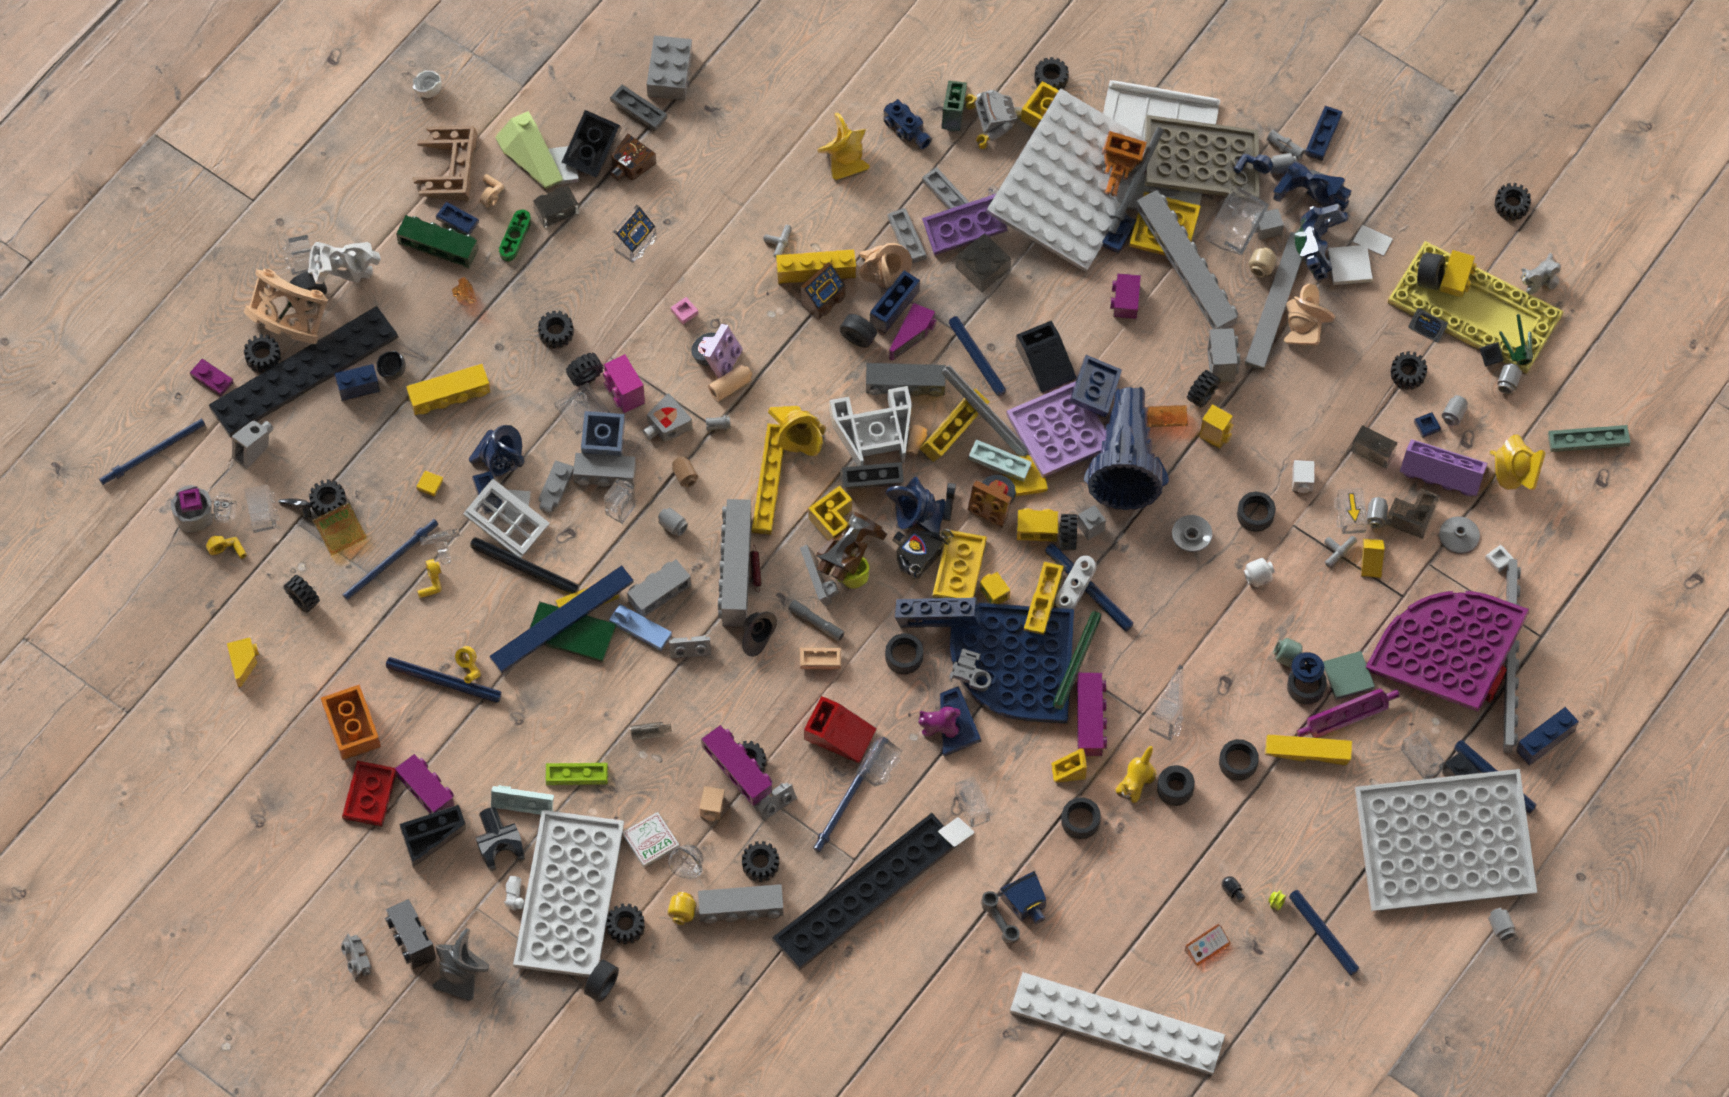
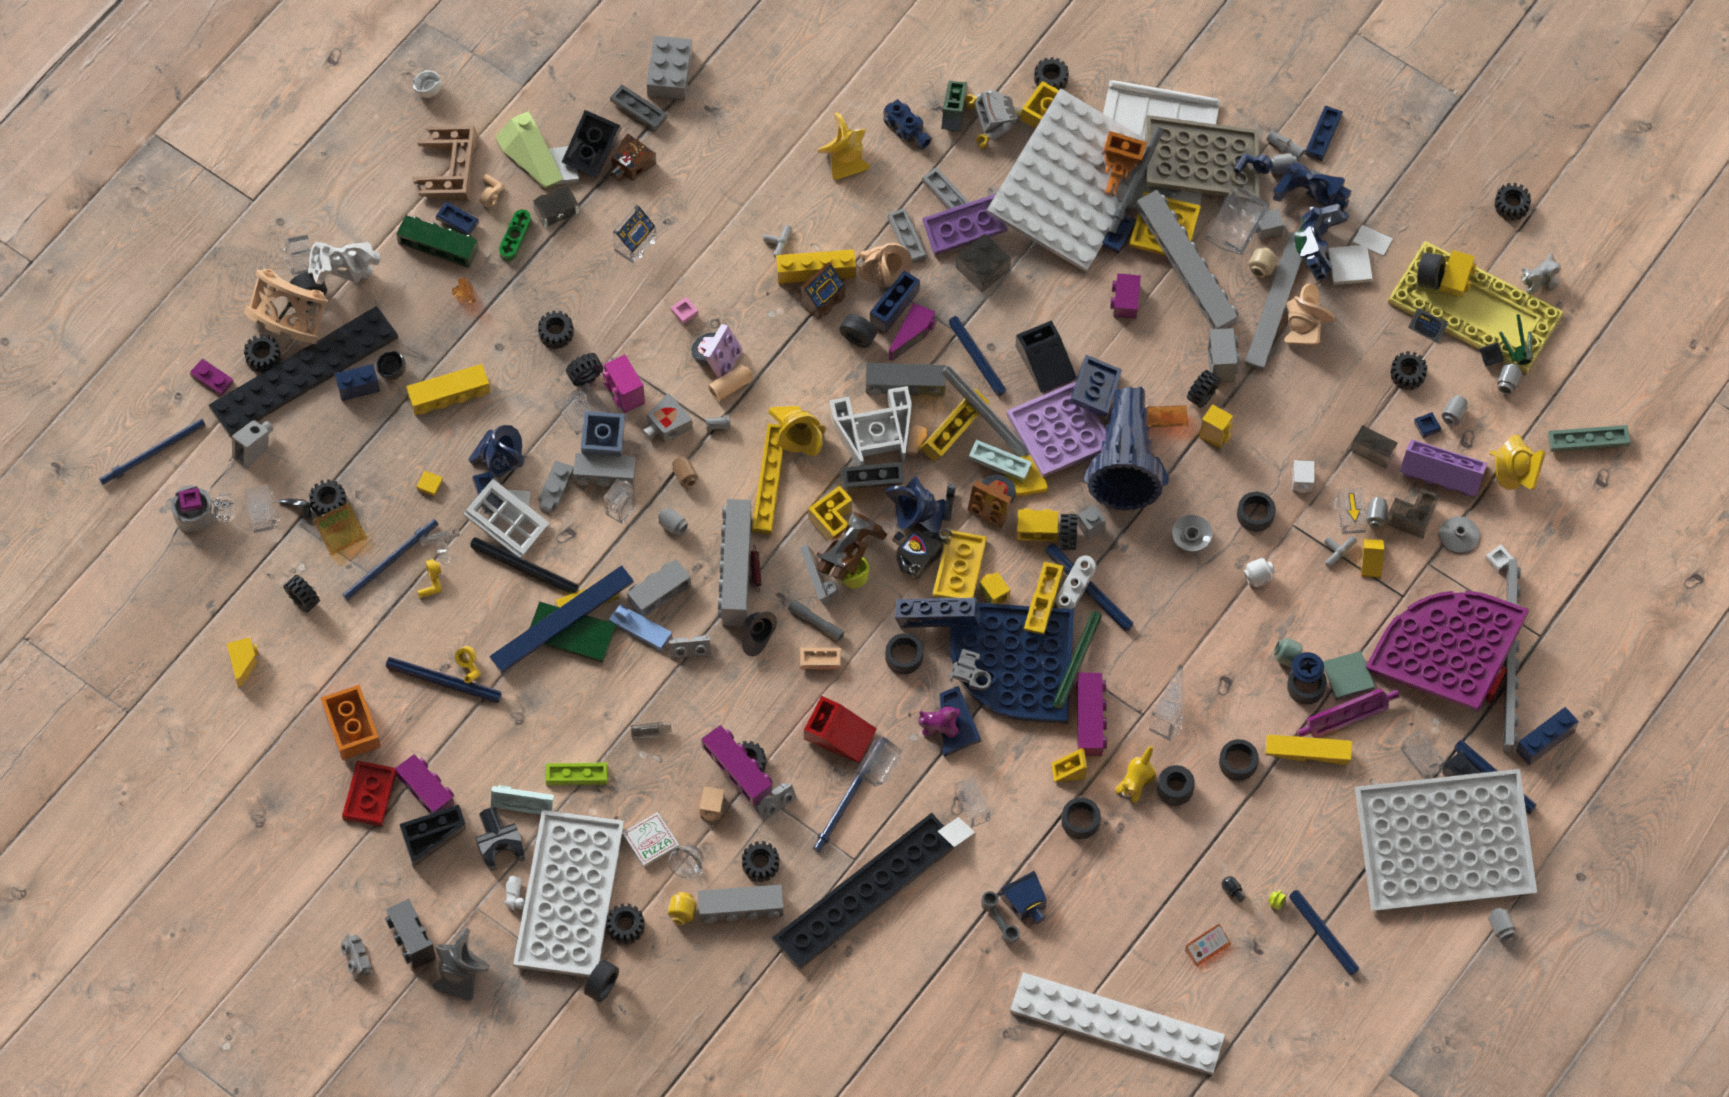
(218, 544): yellow plate -> none

